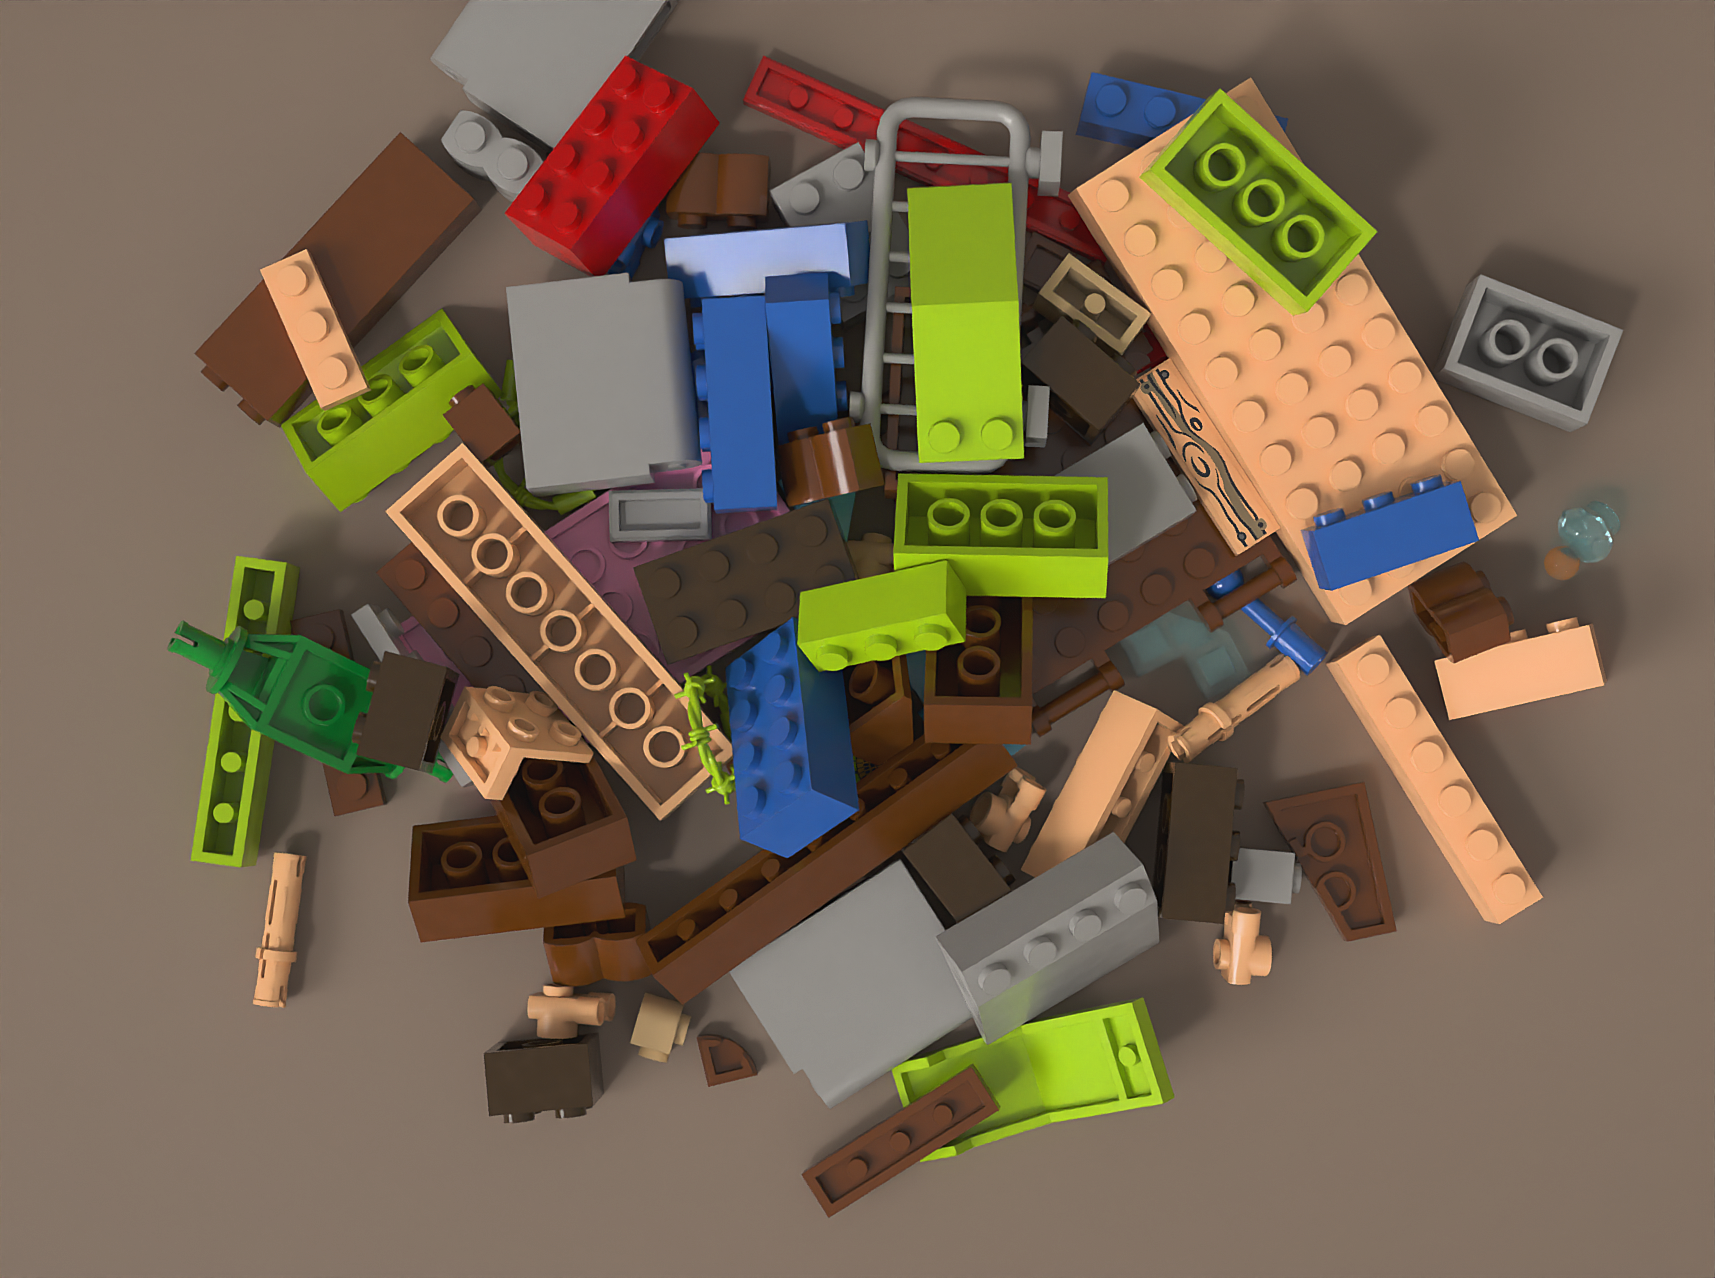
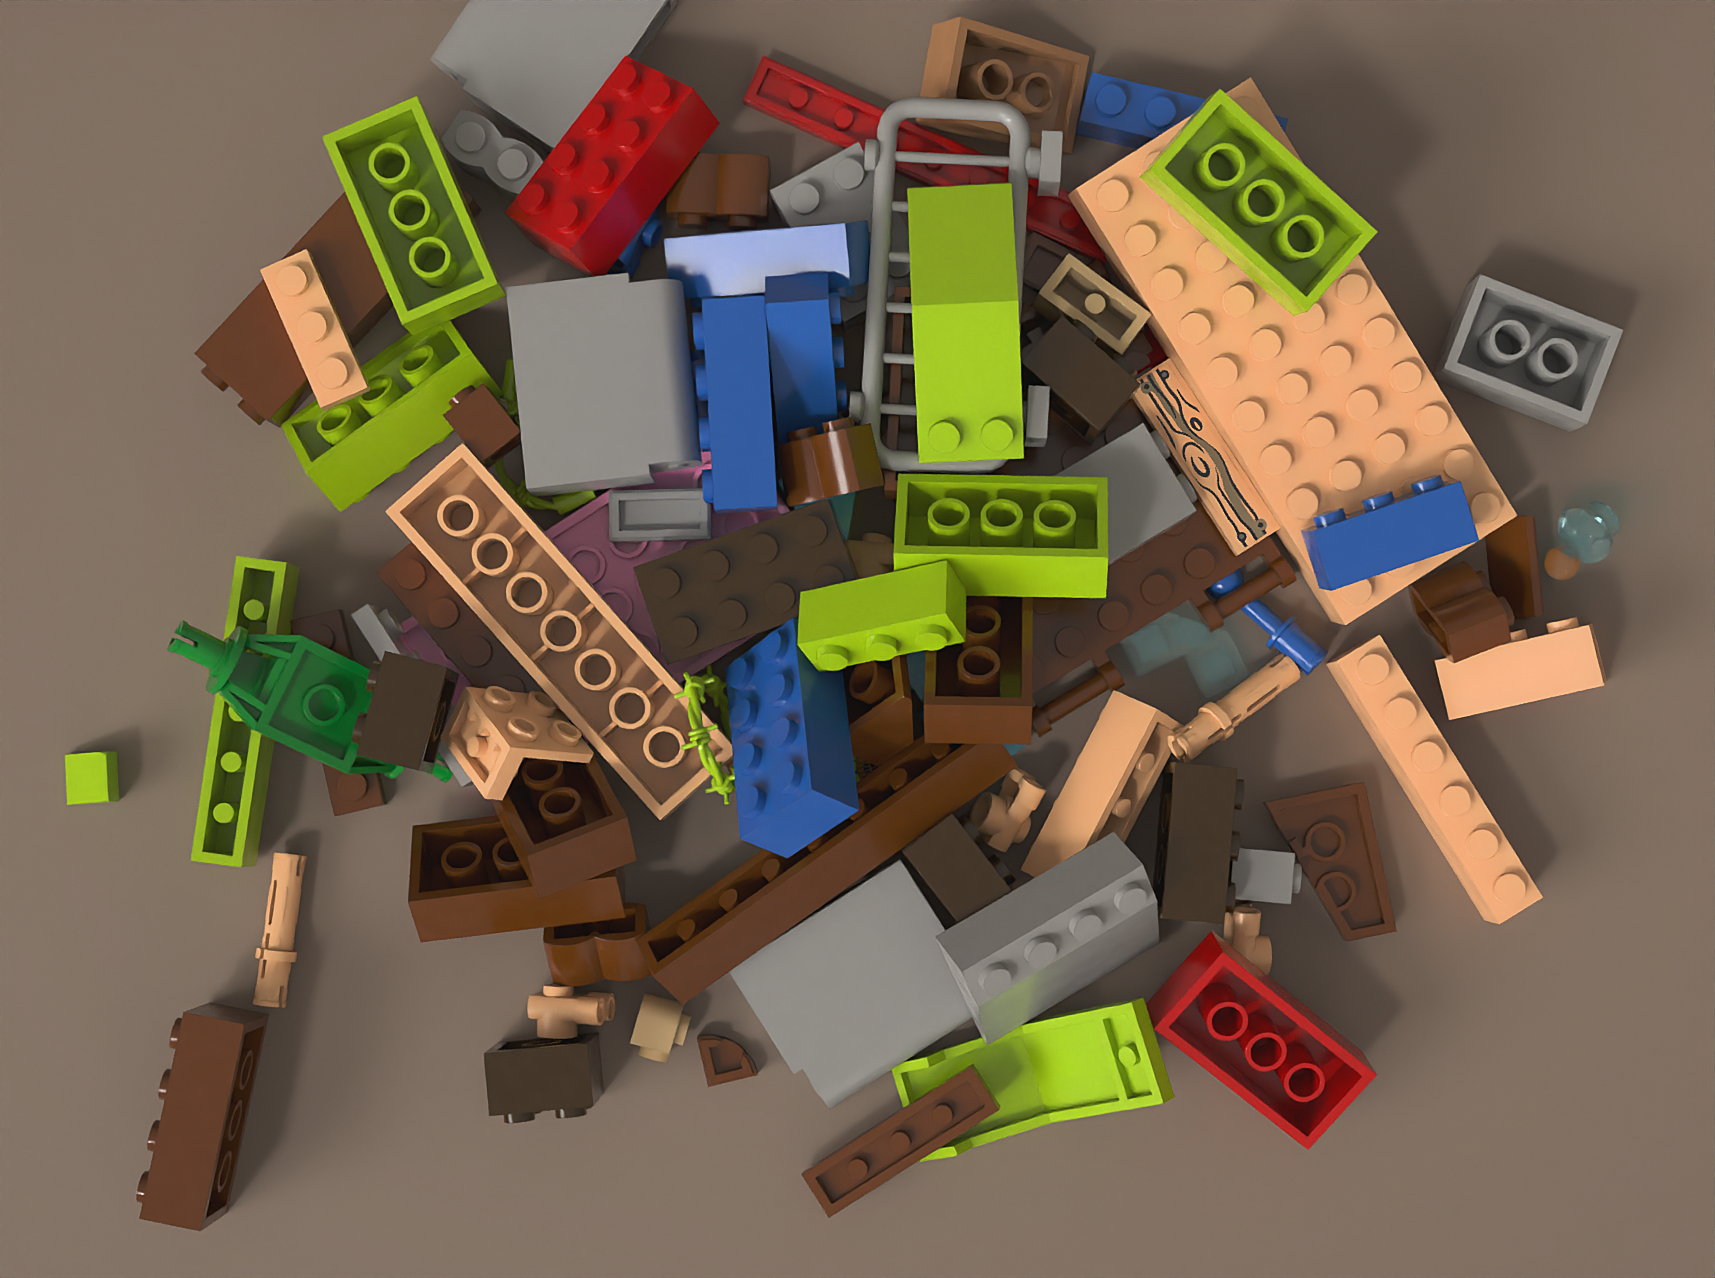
(92, 777): none -> lime slope
(202, 1116): none -> reddish brown brick
(414, 216): none -> lime brick
(1003, 66): none -> medium nougat slope
(1259, 1040): none -> red brick
(1516, 566): none -> reddish brown slope

